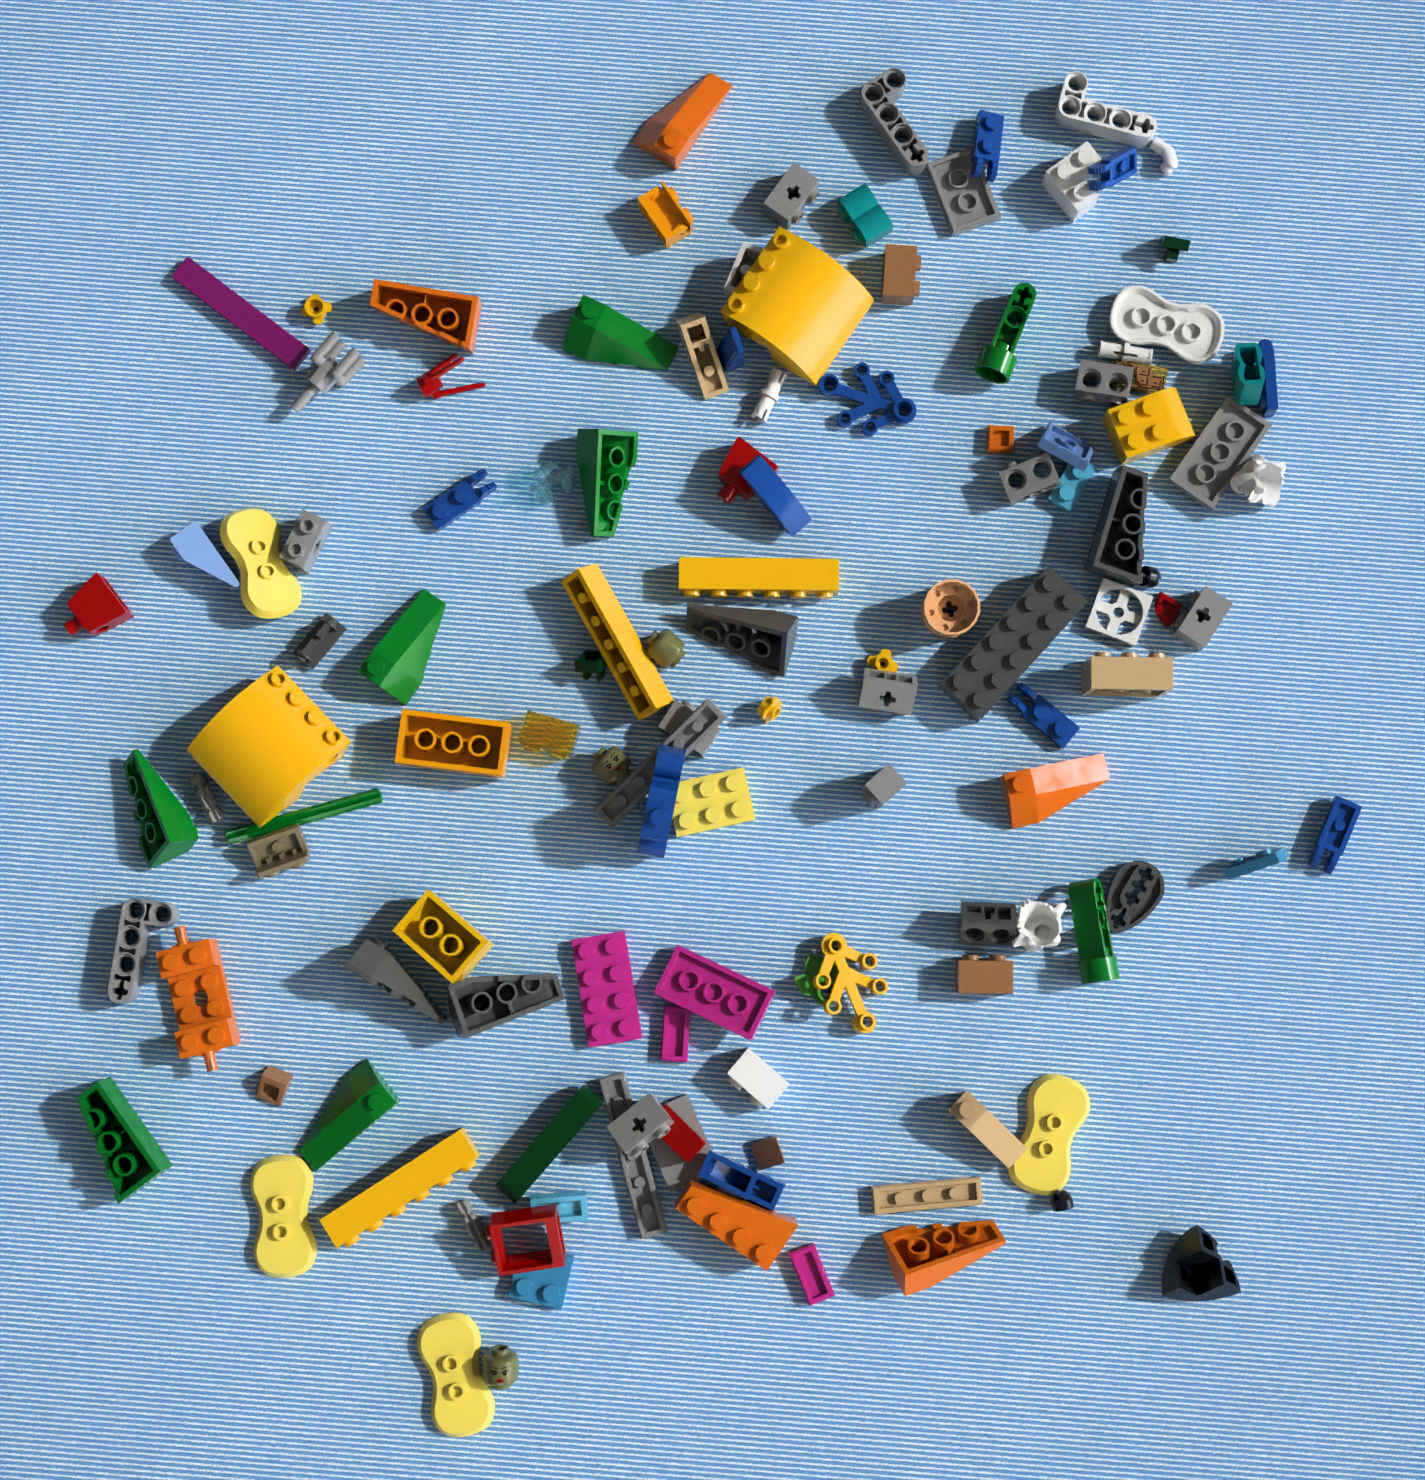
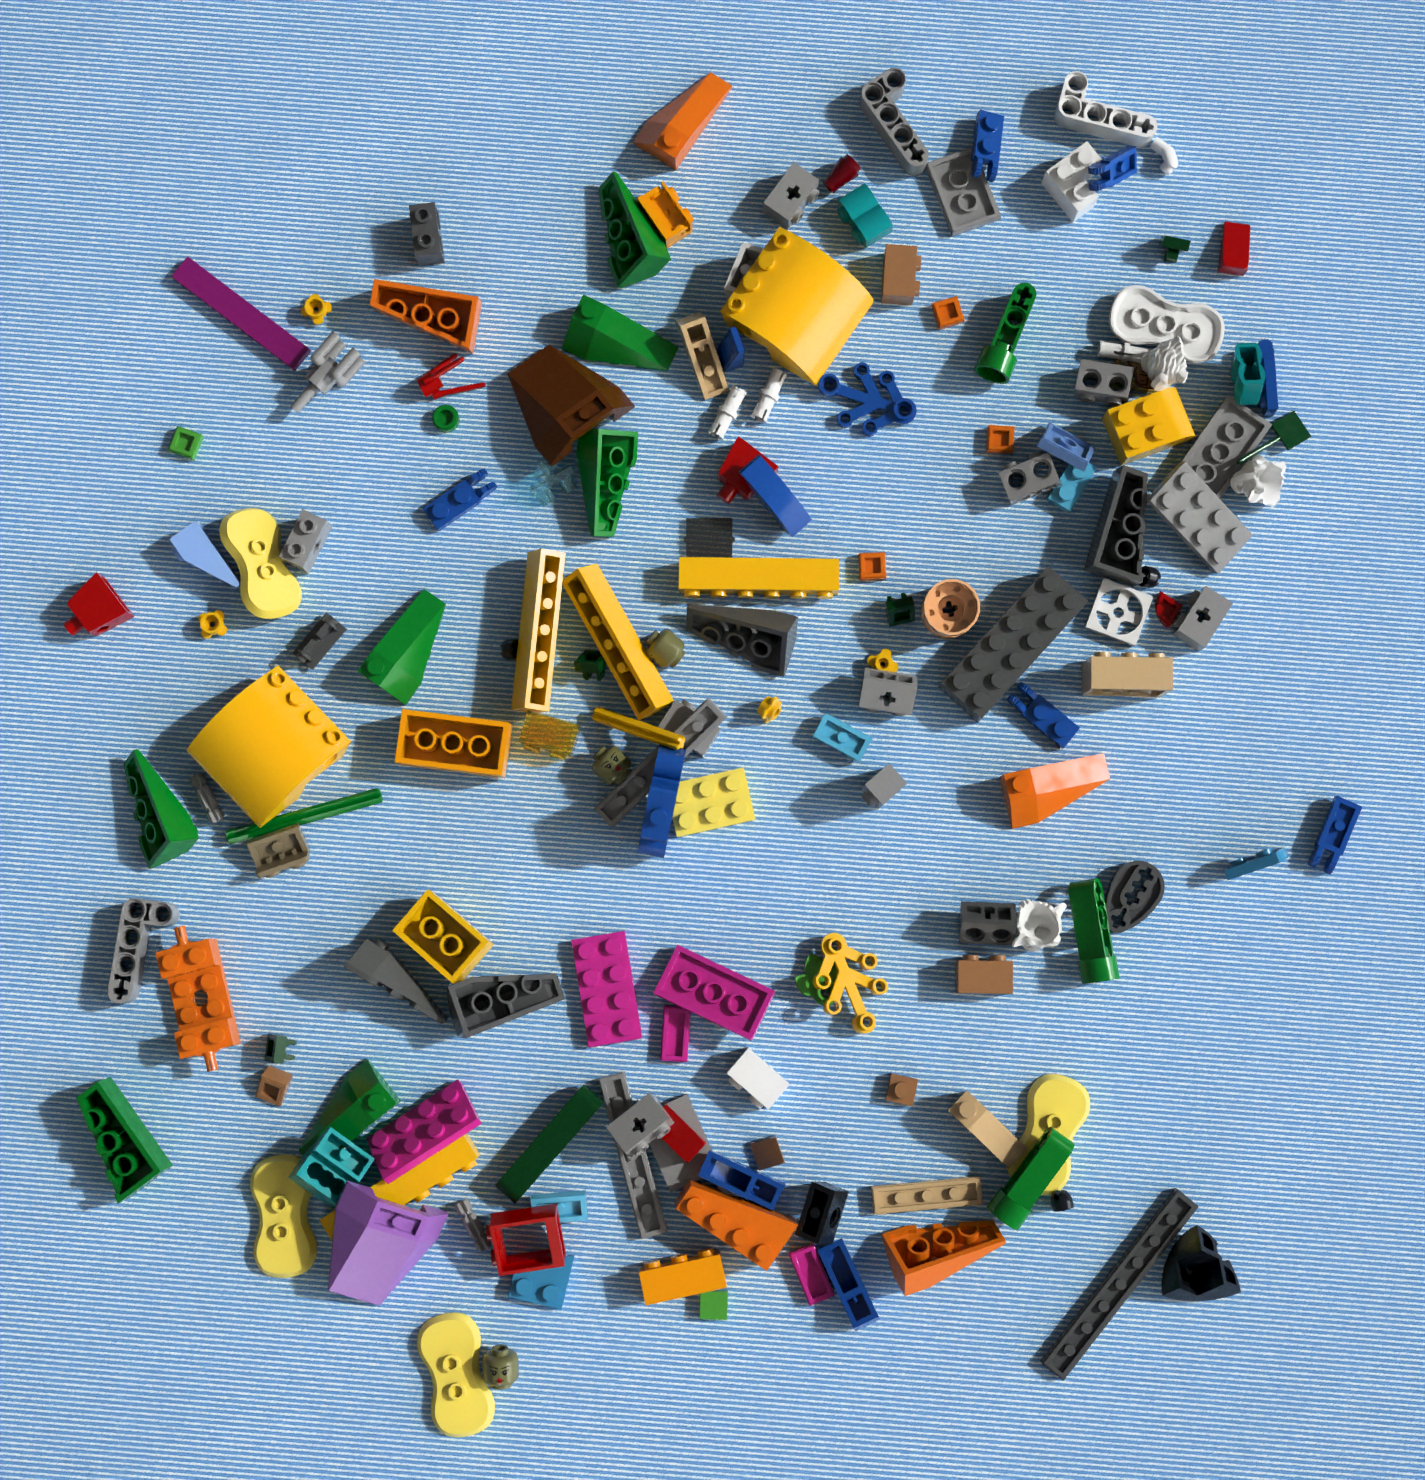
(185, 443): none -> bright green tile
(207, 618): none -> yellow plate
(276, 1048): none -> dark green tile
(326, 1168): none -> teal piece
(377, 1242): none -> medium lavender wedge
(423, 1131): none -> dark pink plate
(426, 234): none -> dark grey brick
(445, 418): none -> green tile
(509, 649): none -> black hinge
(538, 631): none -> yellow brick
(563, 401): none -> reddish brown wedge
(633, 240): none -> green wedge
(638, 728): none -> yellow axle
(682, 1276): none -> light orange brick
(709, 537): none -> clear smoke piece
(714, 1305): none -> bright green tile
(727, 412): none -> white pin
(821, 1213): none -> black brick
(842, 173): none -> dark red cone
(842, 737): none -> medium azure plate
(848, 1284): none -> blue slope
(872, 566): none -> orange tile
(900, 610): none -> dark green tile
(901, 1089): none -> medium nougat plate
(947, 313): none -> orange tile
(1014, 1201): none -> green beam
(1119, 1284): none -> dark grey tile
(1165, 364): none -> white hair
(1199, 517): none -> light grey plate
(1234, 249): none -> red slope
(1288, 430): none -> dark green piece

